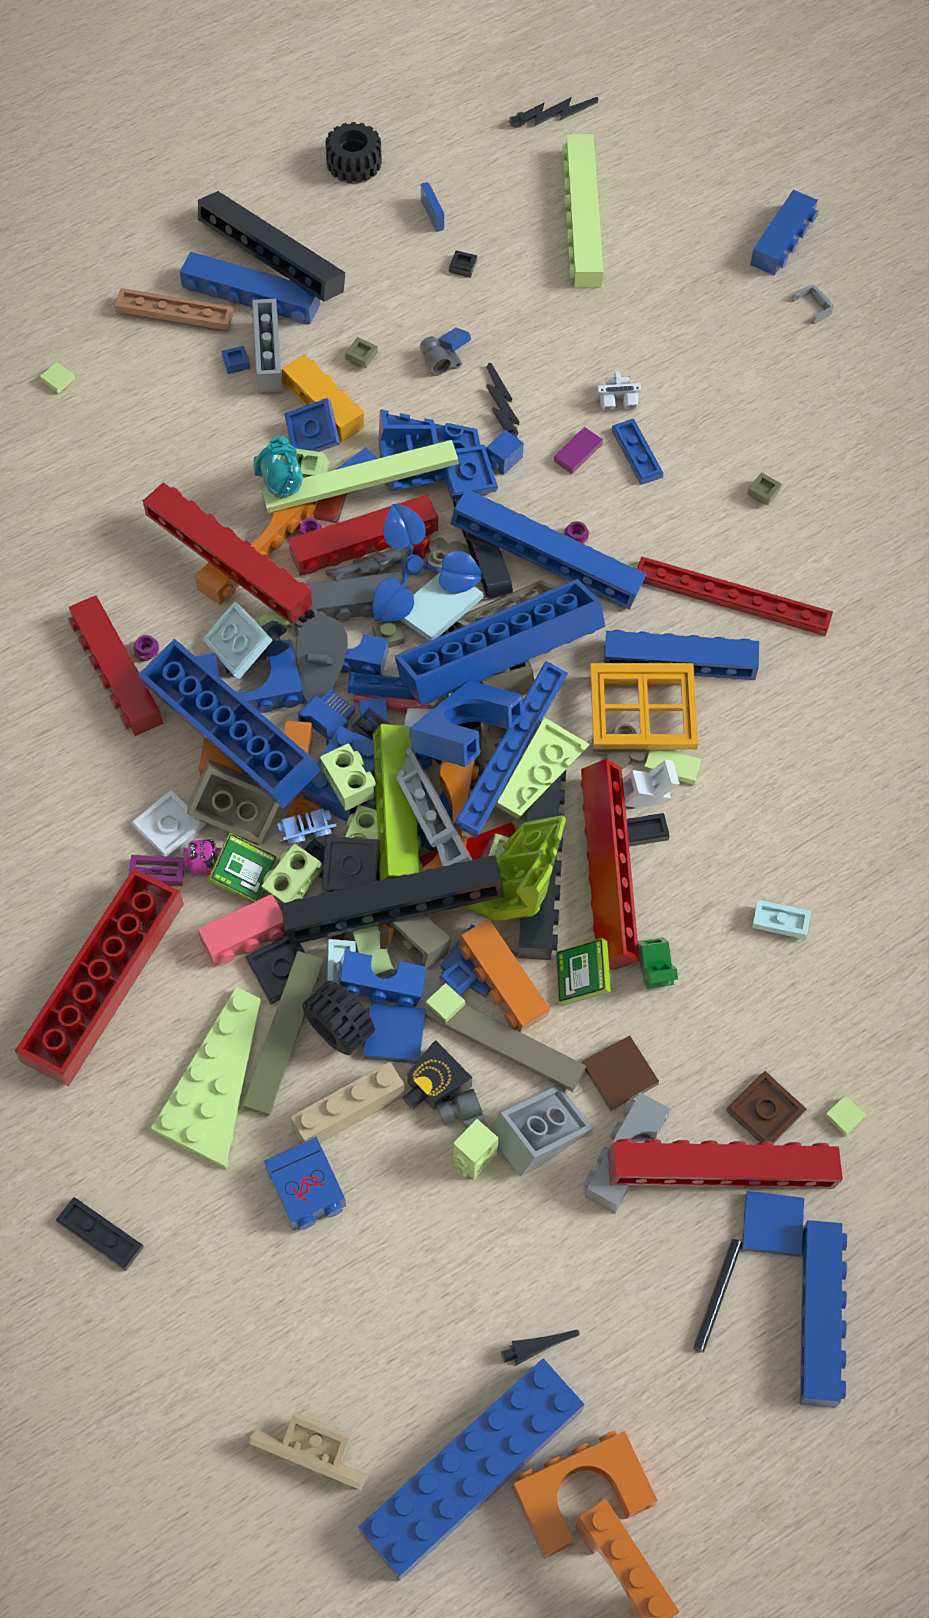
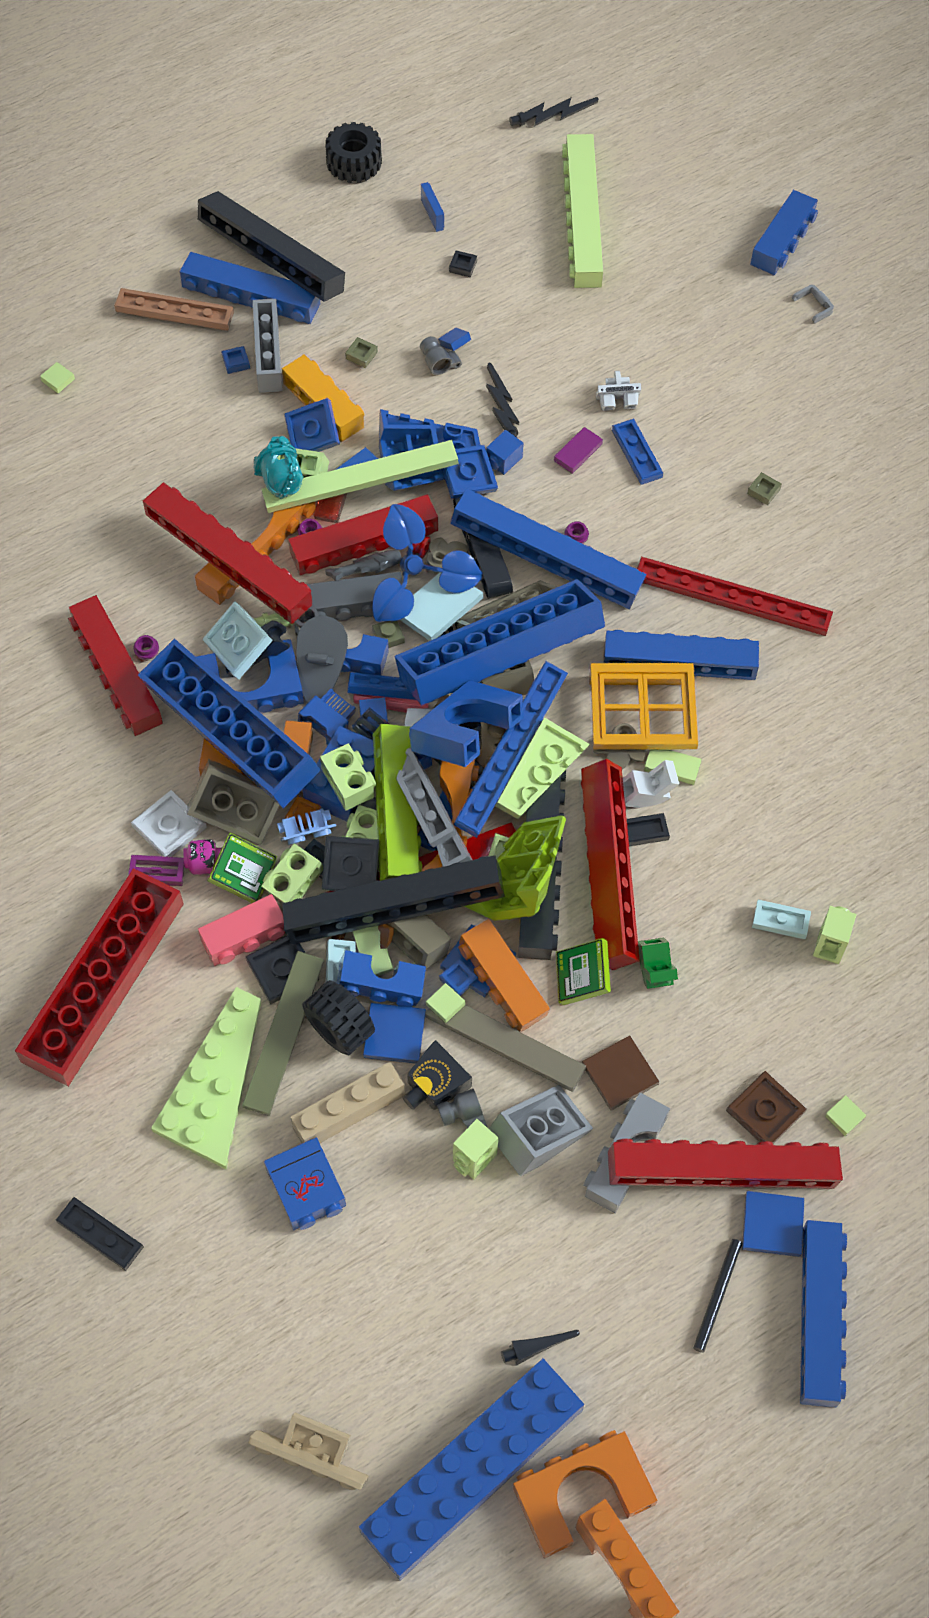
(834, 934): none -> yellowish green brick

